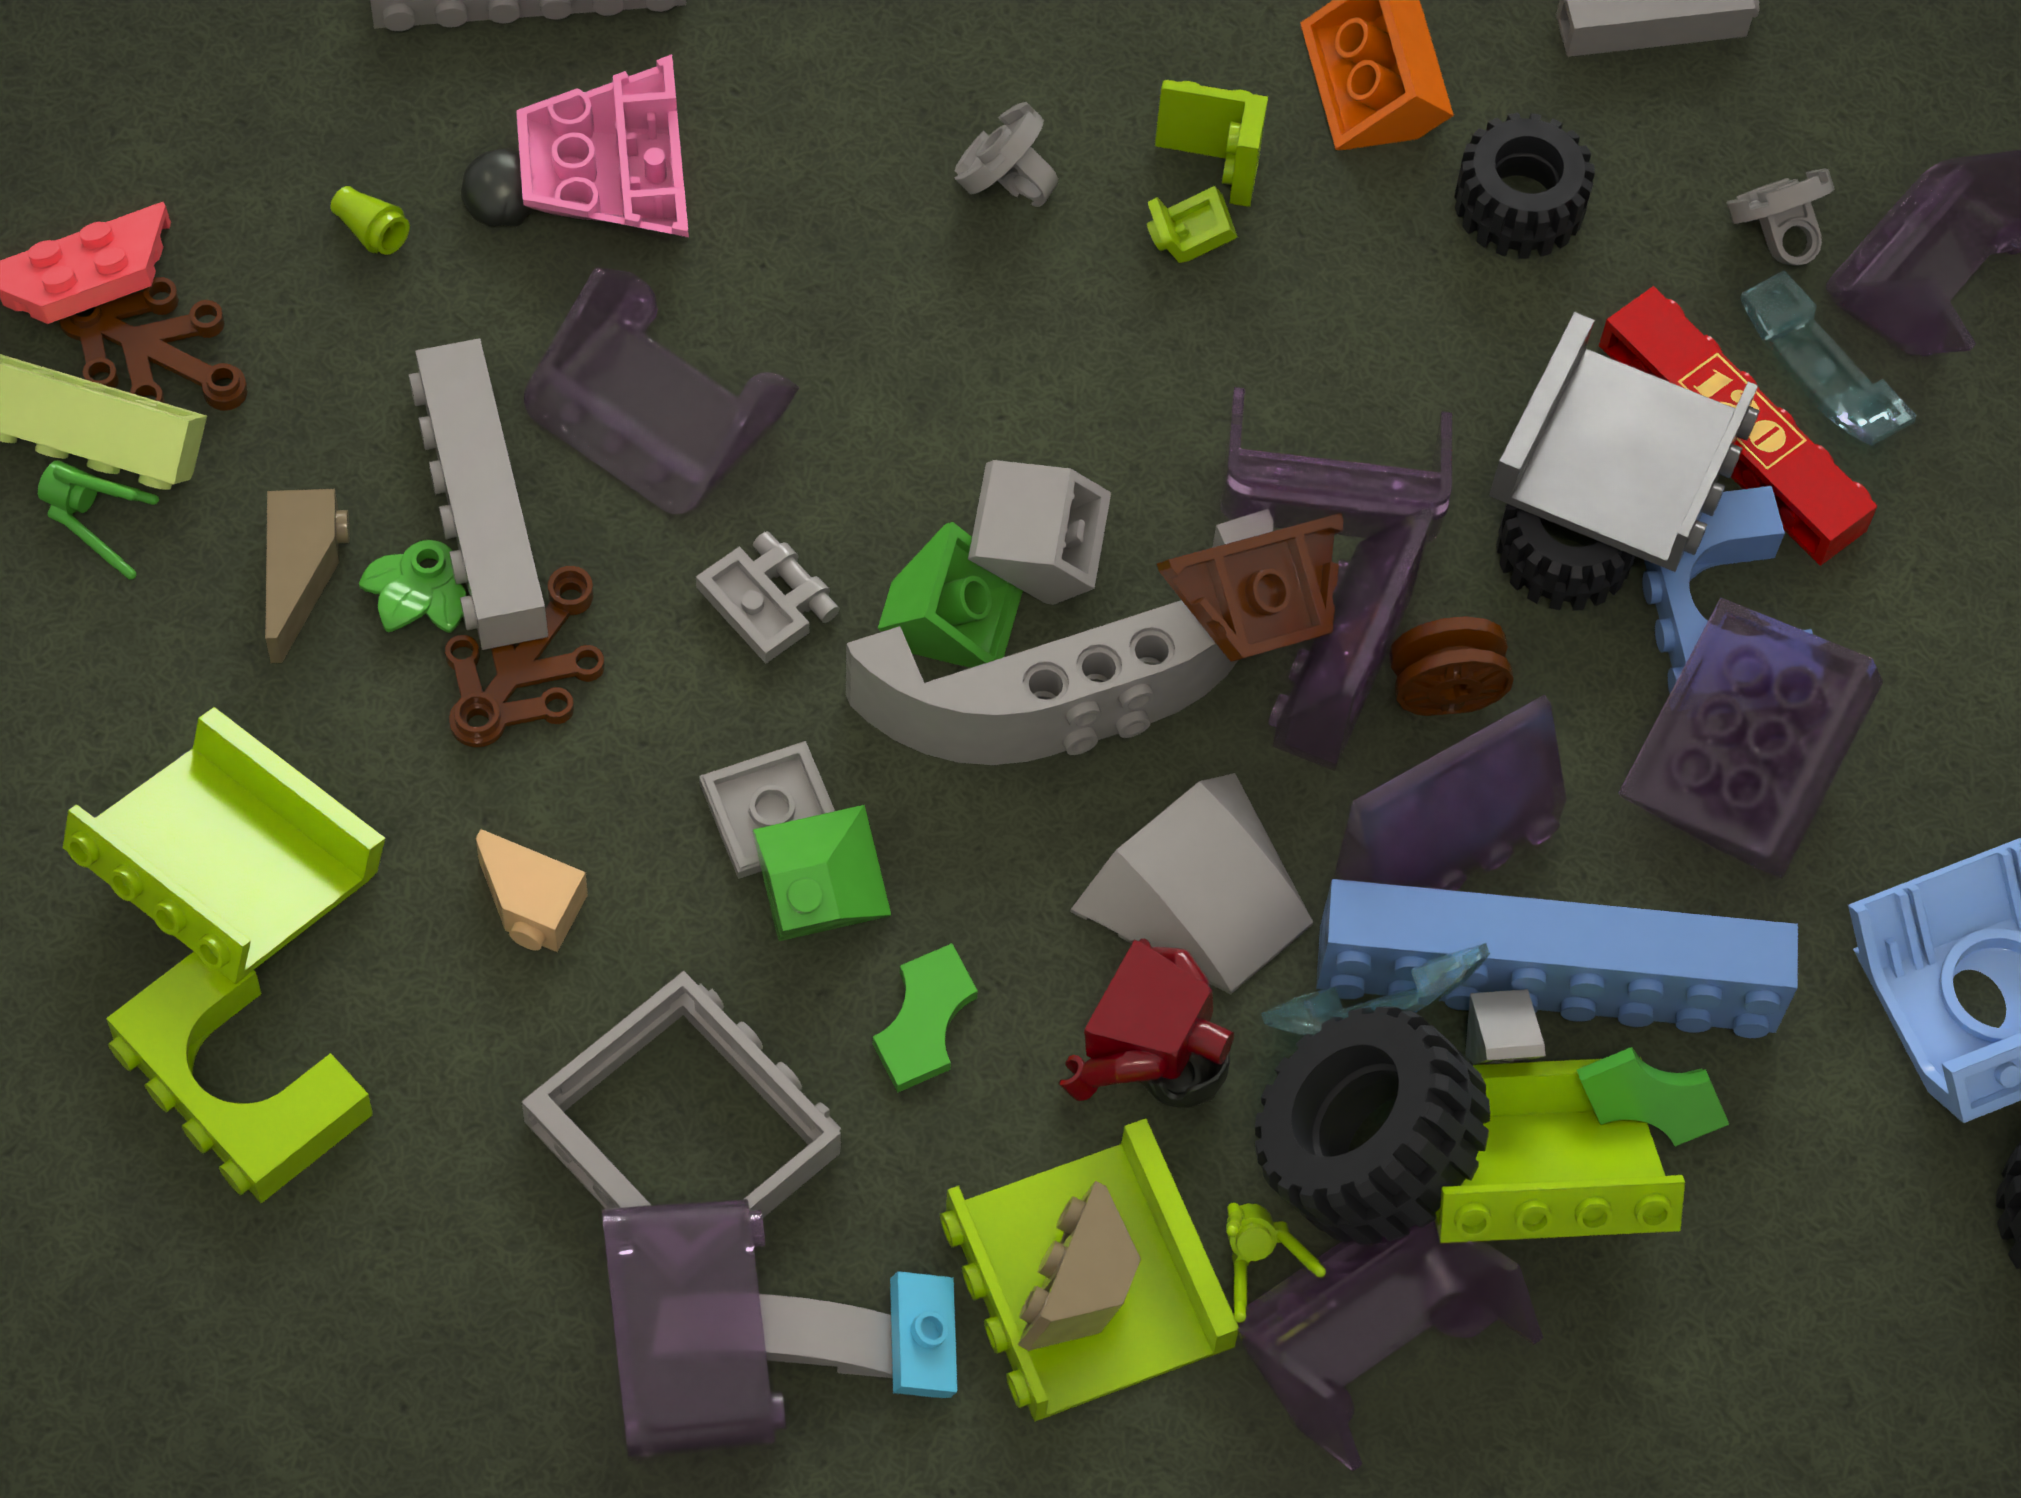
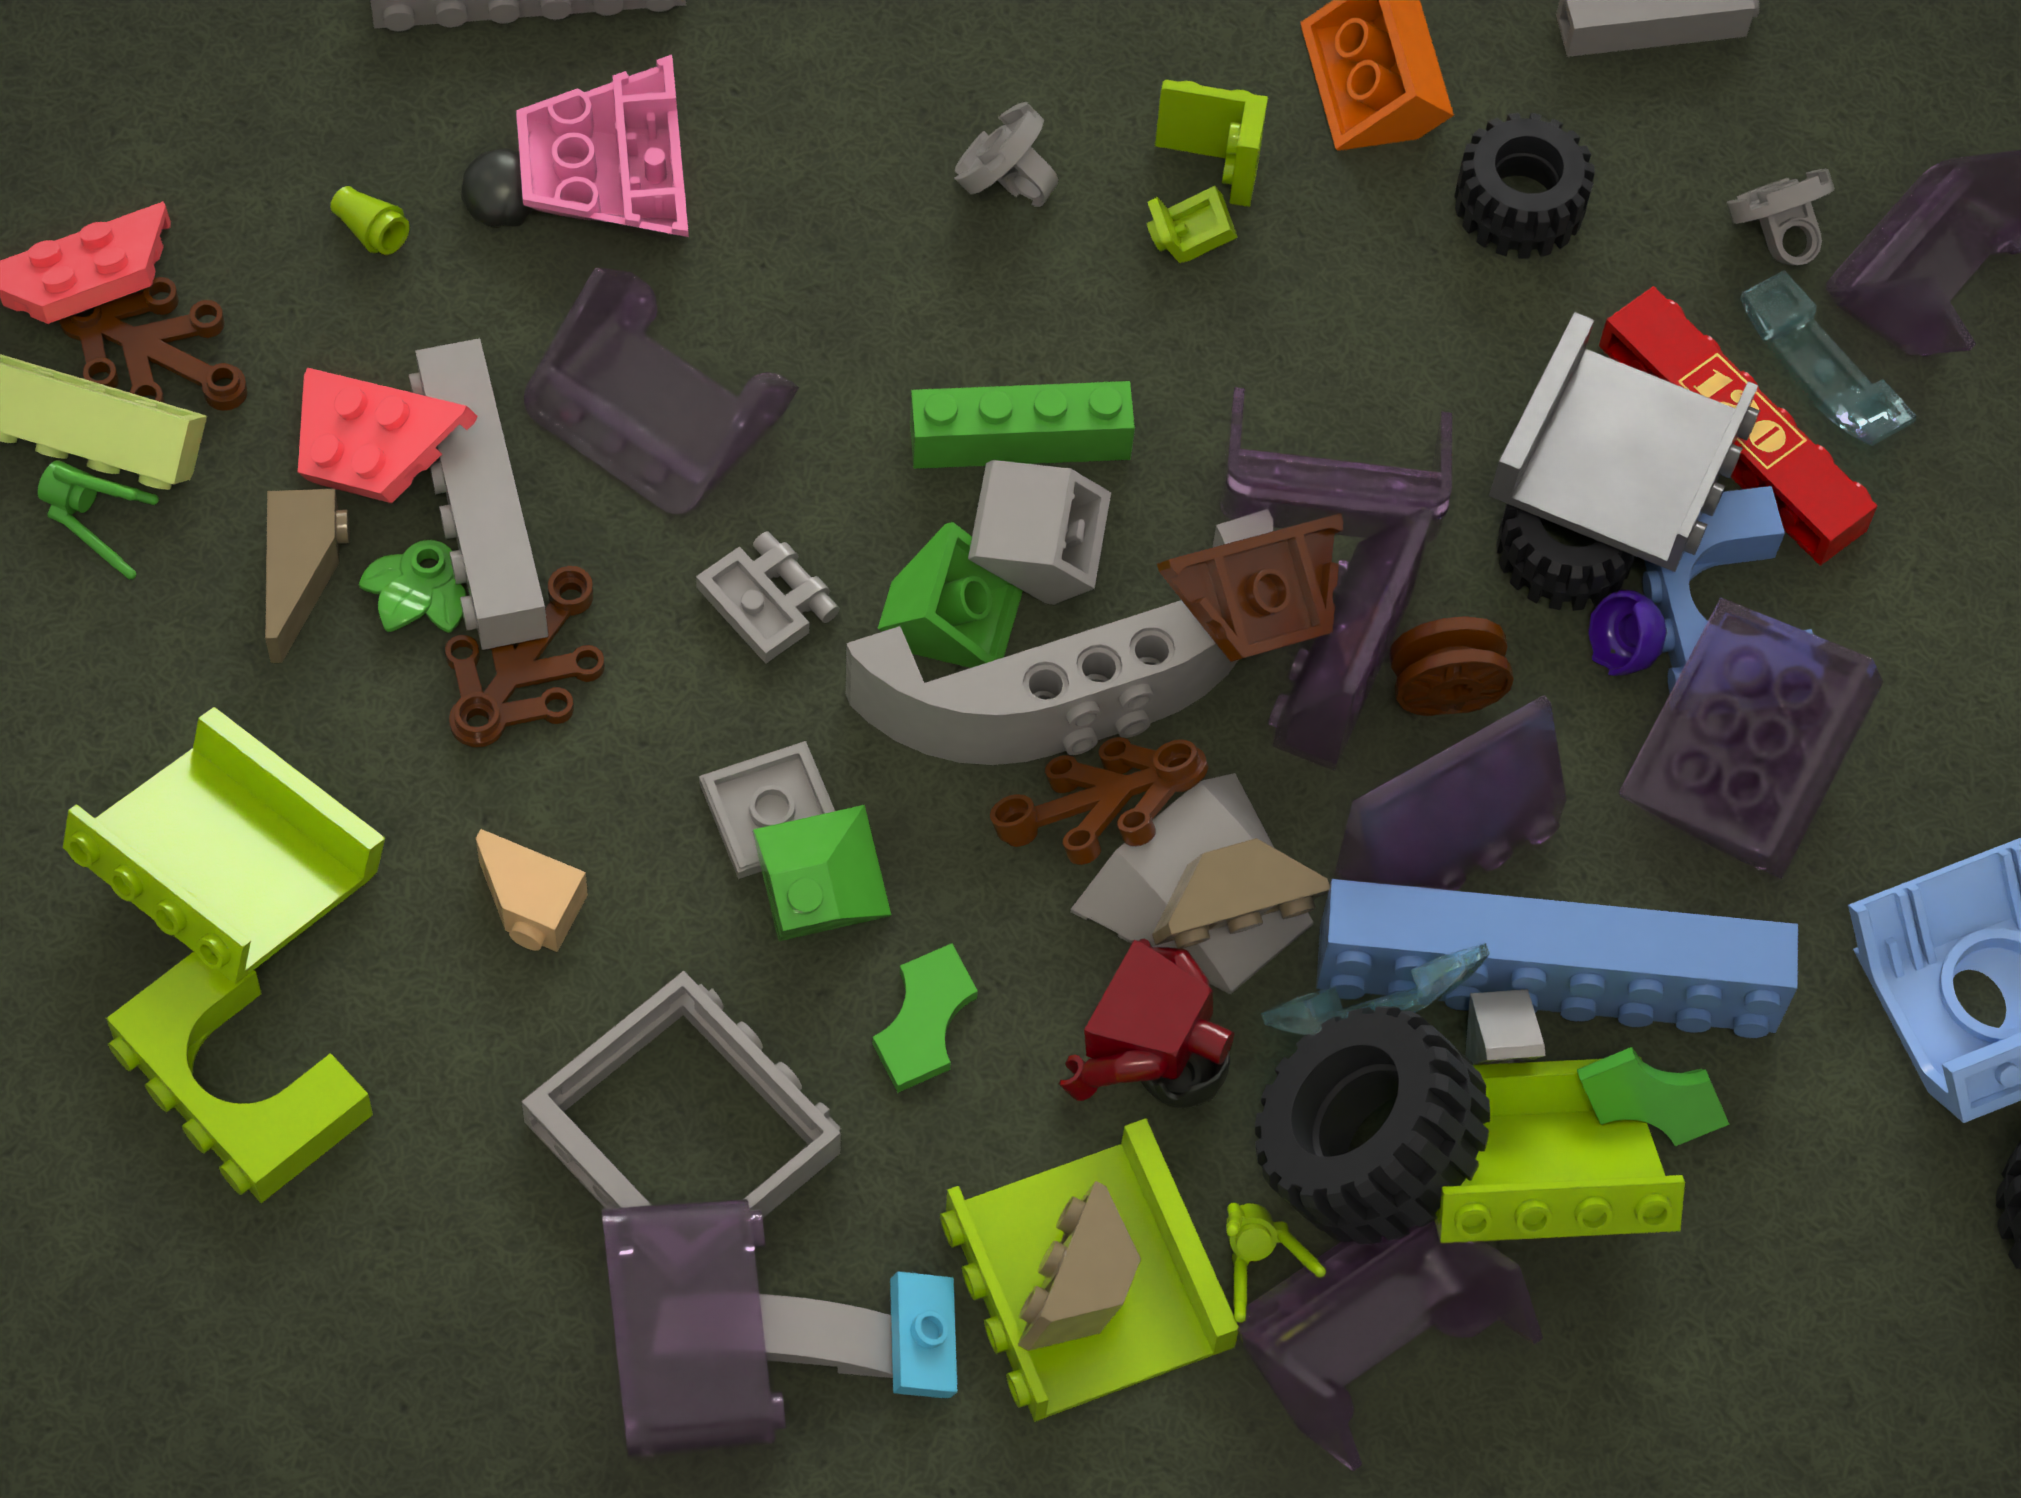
(370, 434): none -> coral wing
(1022, 424): none -> bright green brick
(1168, 770): none -> reddish brown plant
(1235, 890): none -> dark tan slope
(1630, 627): none -> dark purple hair

